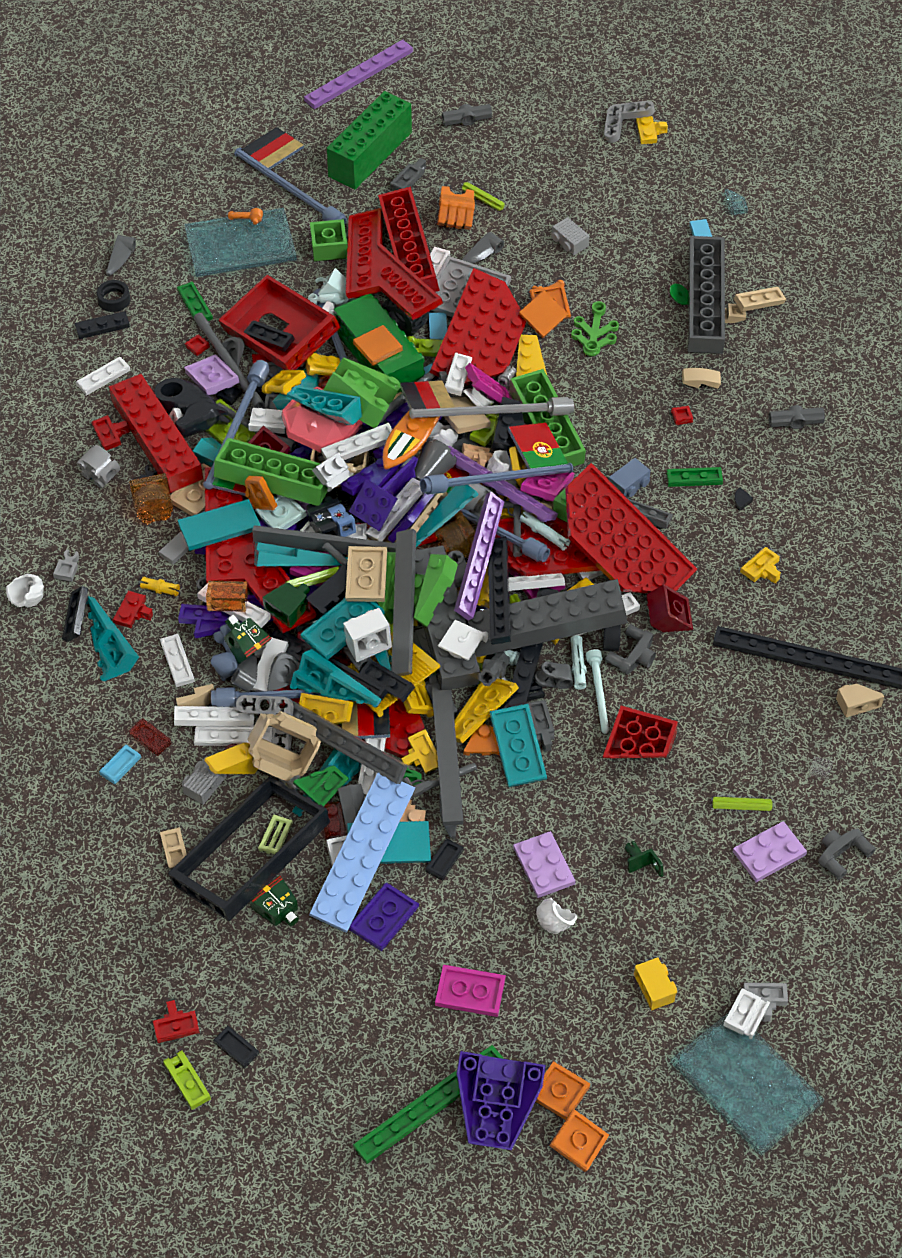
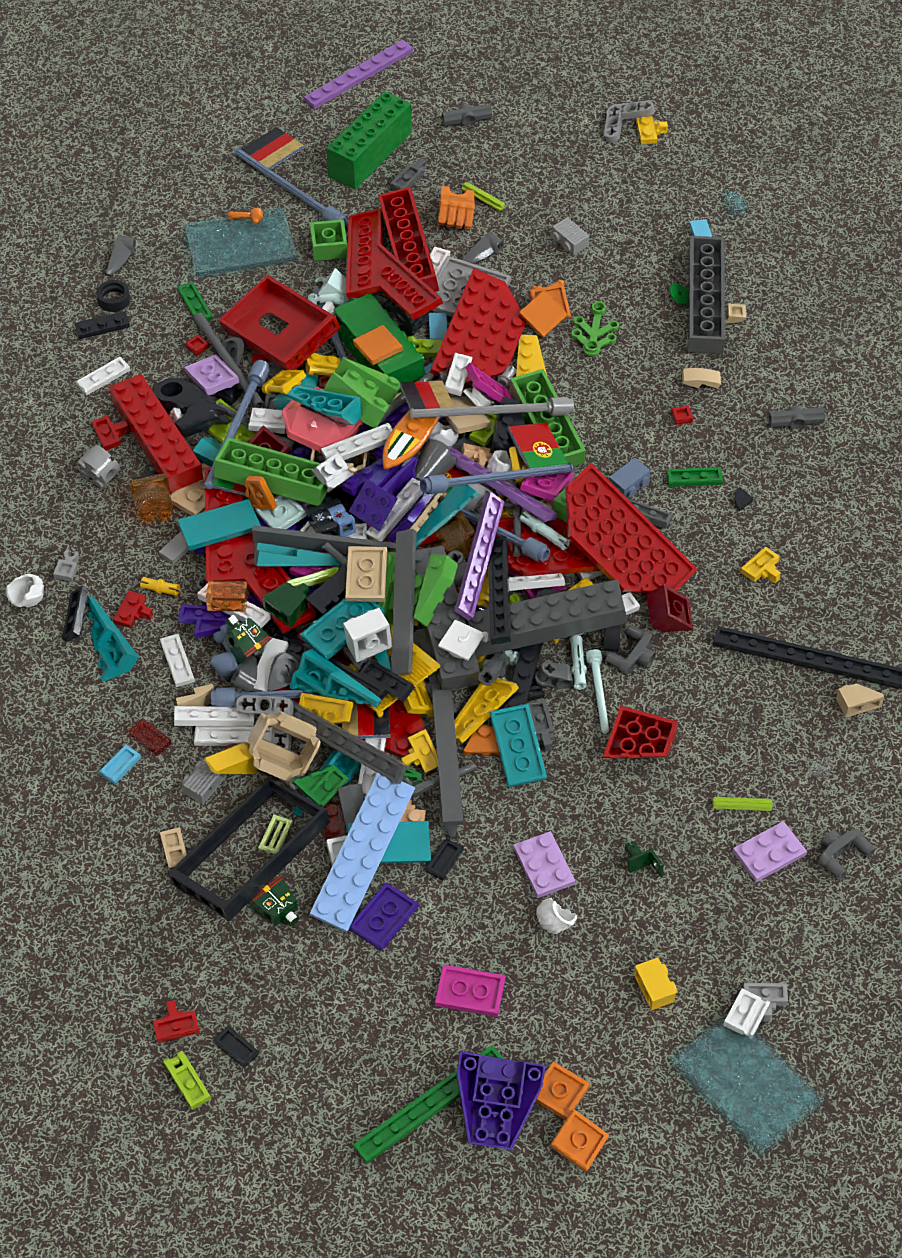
(269, 335): black plate -> none
(759, 299): tan plate -> none

